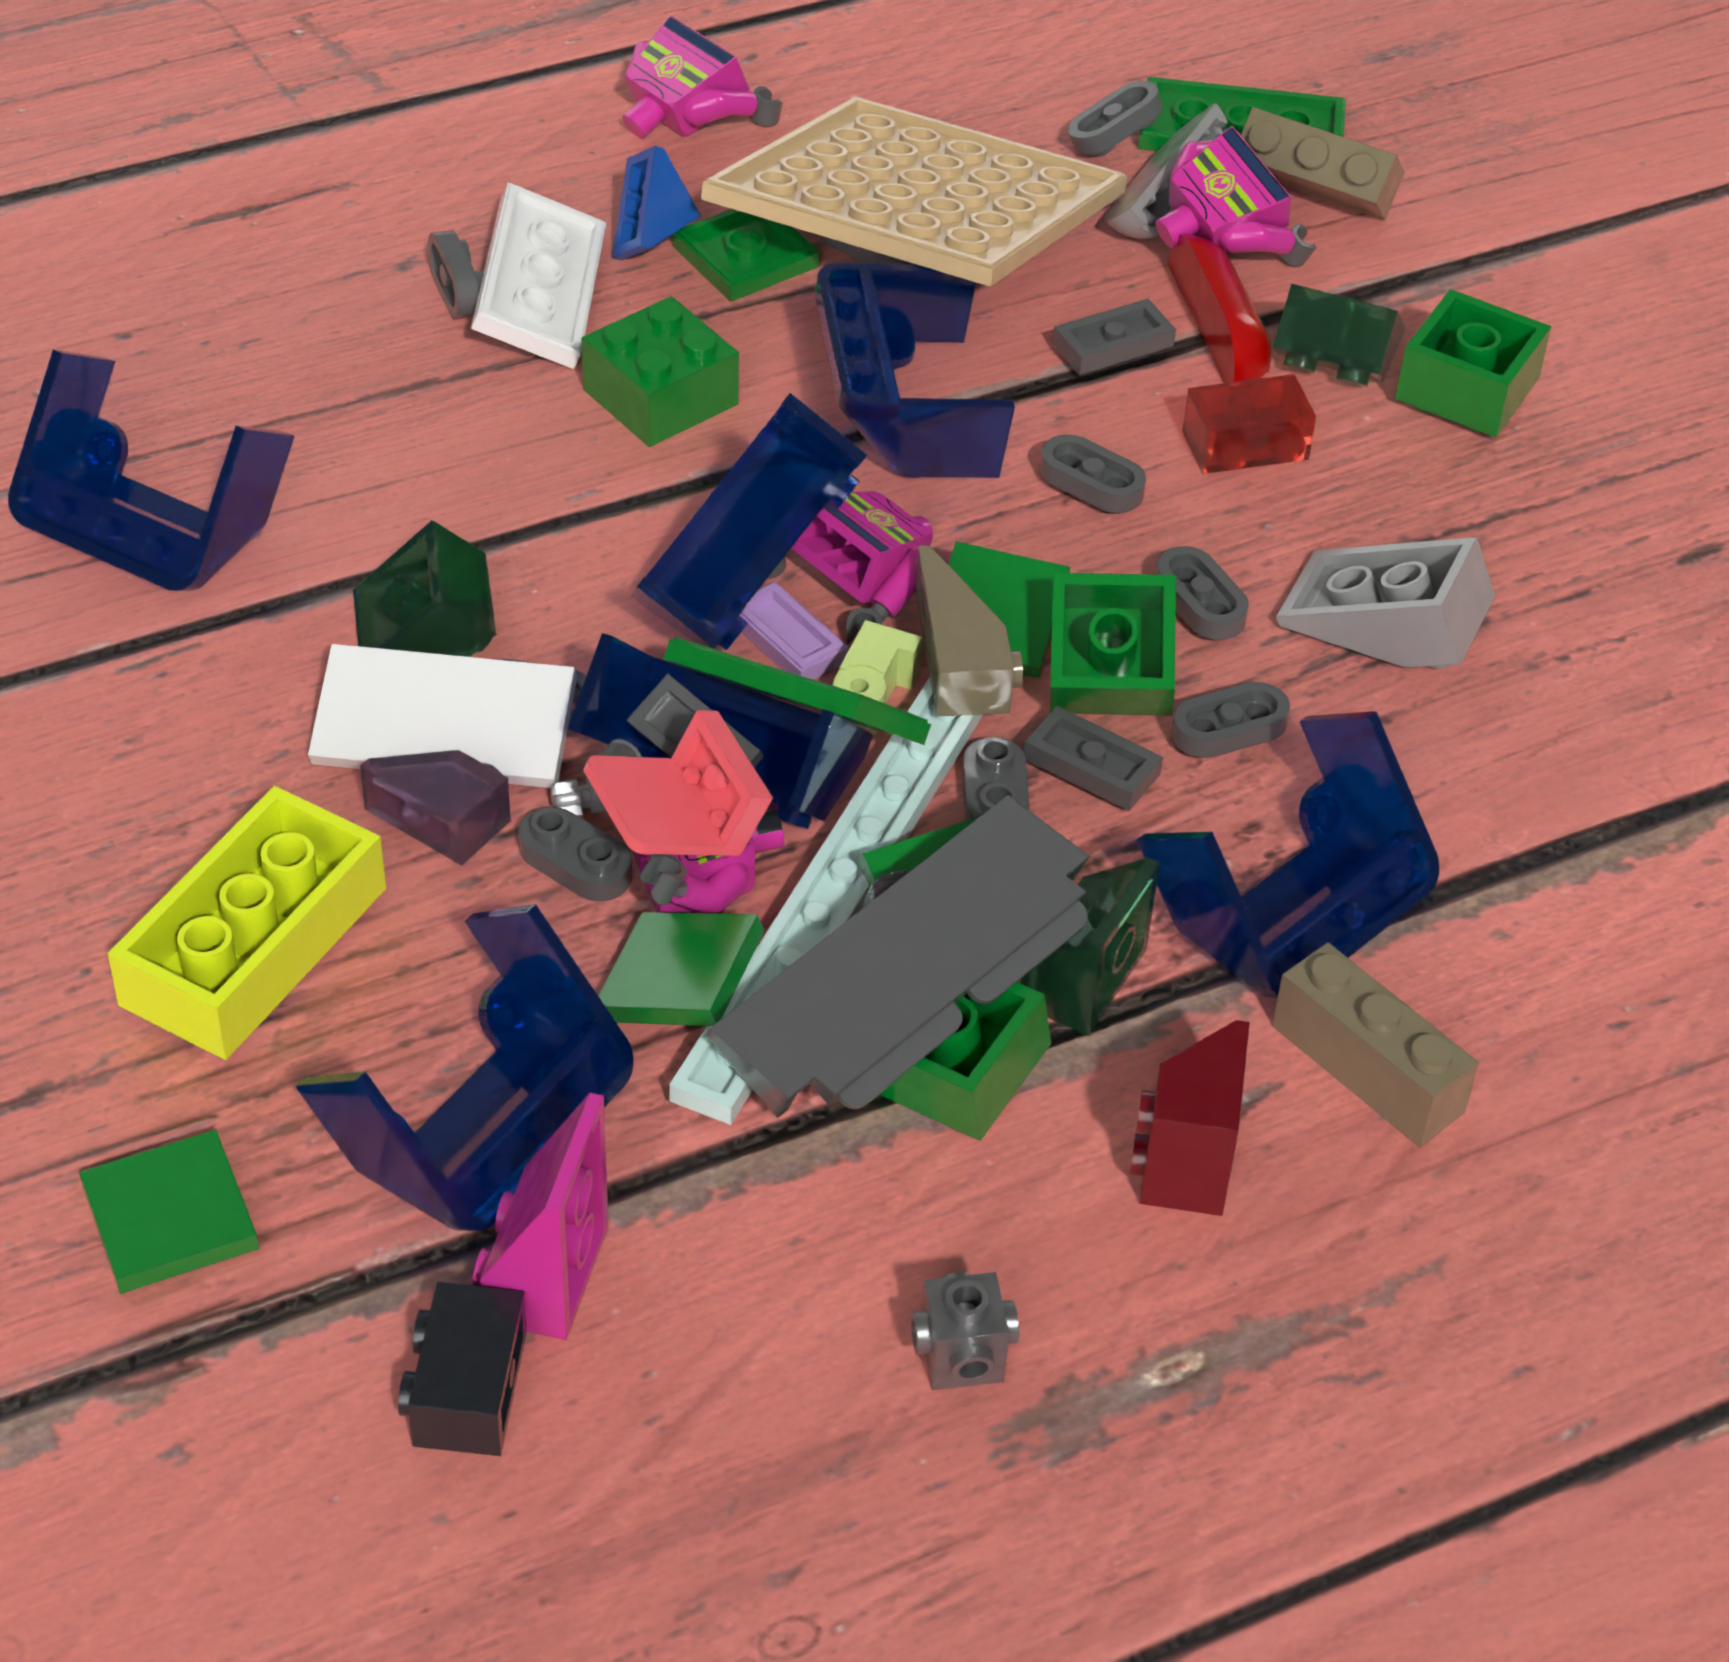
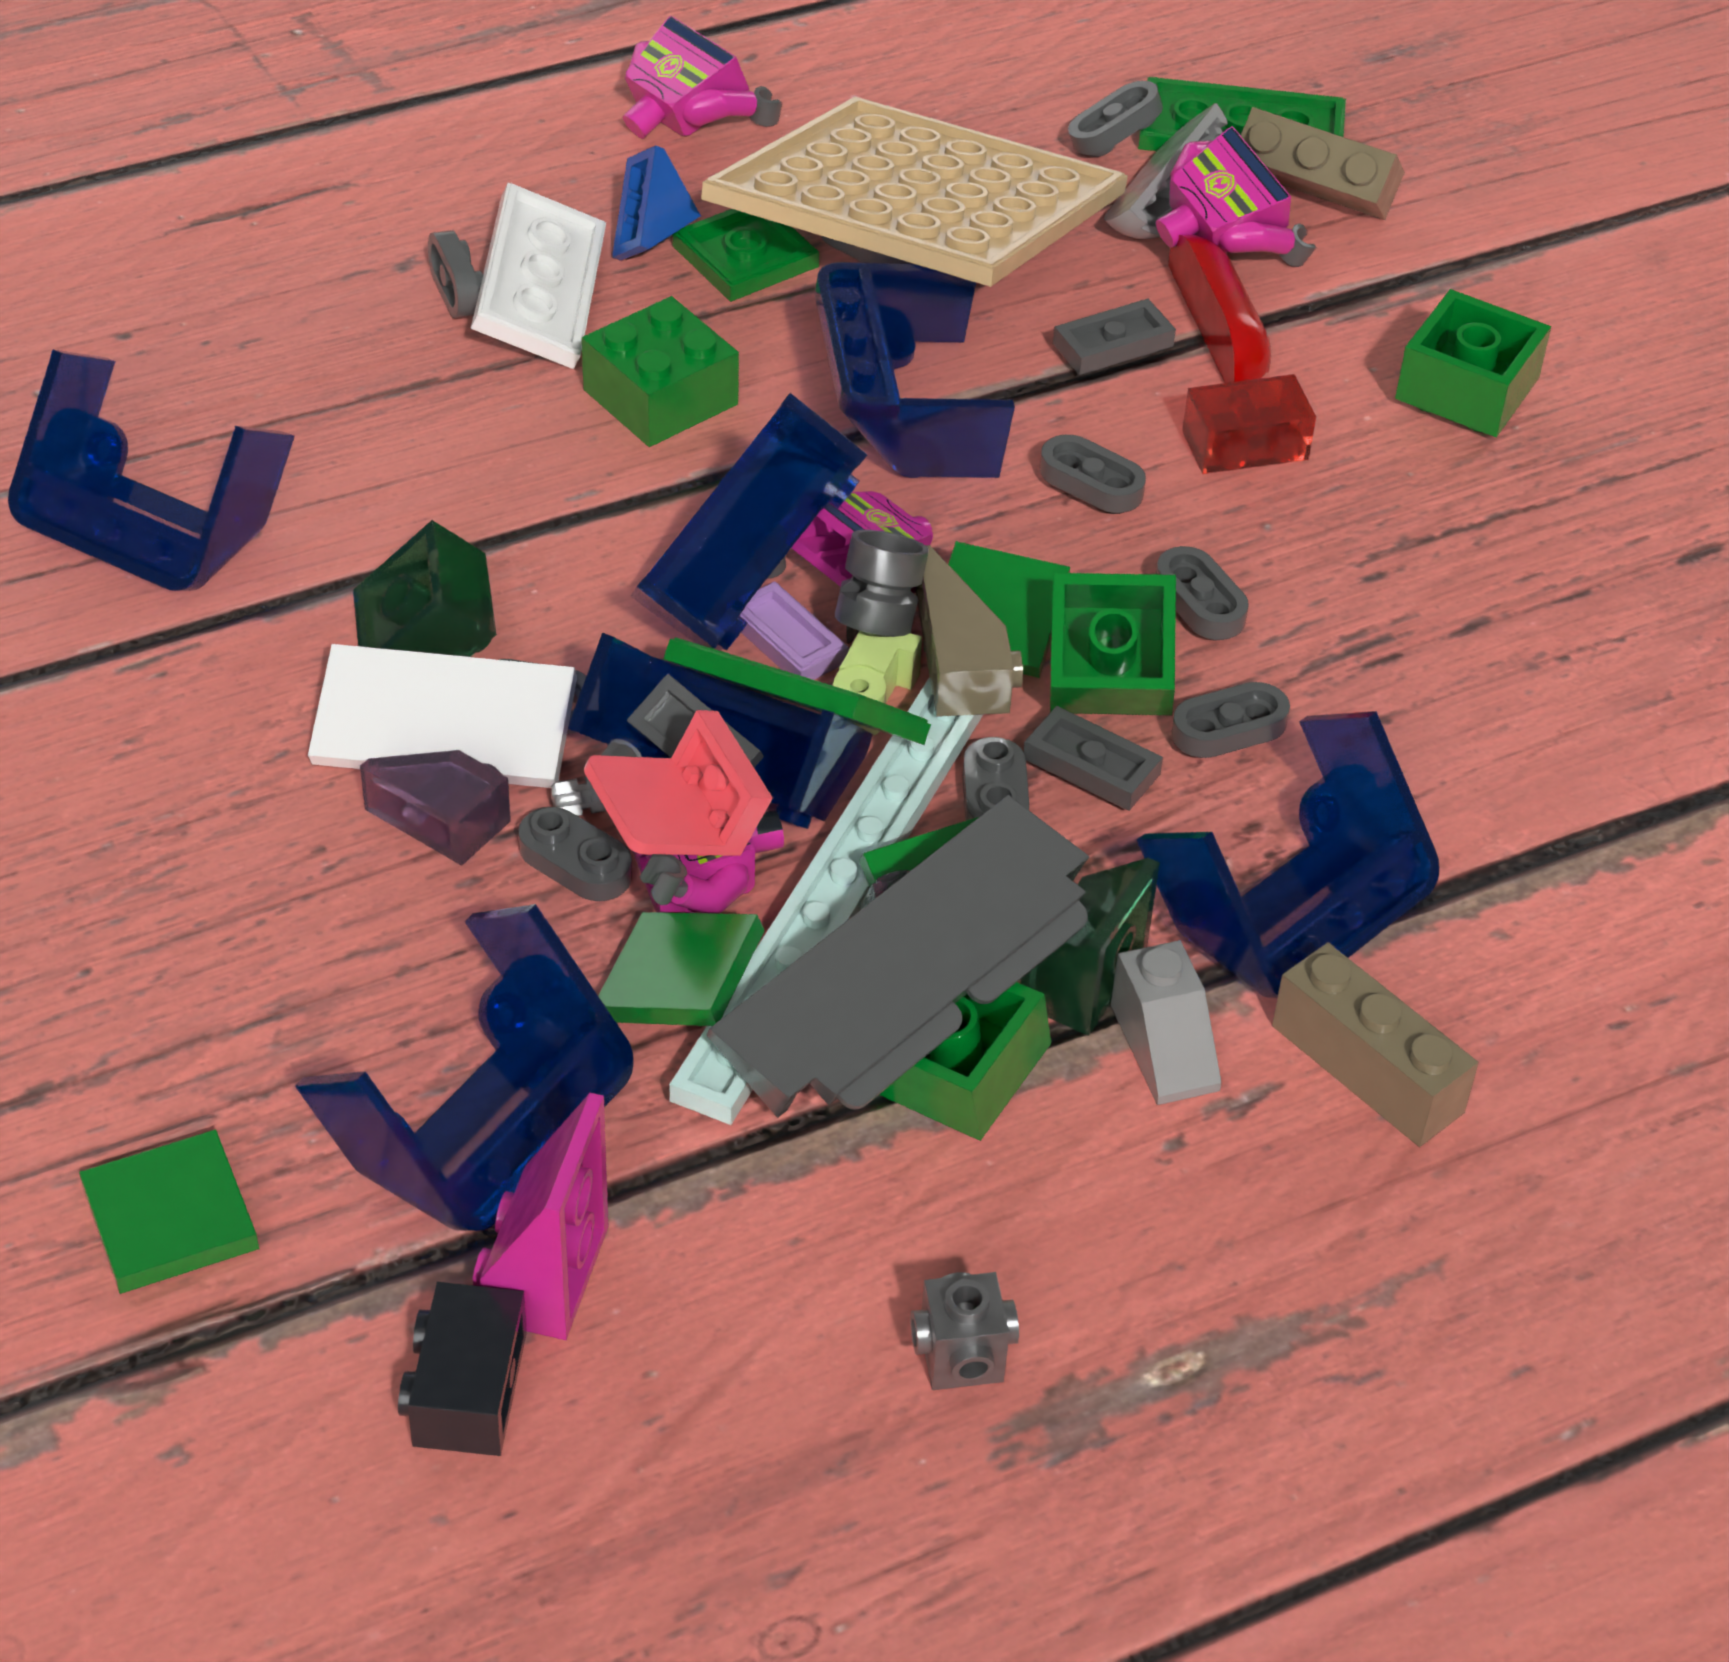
(248, 922): neon yellow brick -> none
(880, 592): none -> flat silver wheel
(1166, 1021): none -> light grey slope
(1192, 1124): dark red slope -> none
(1338, 335): clear green slope -> none
(1394, 600): light grey slope -> none

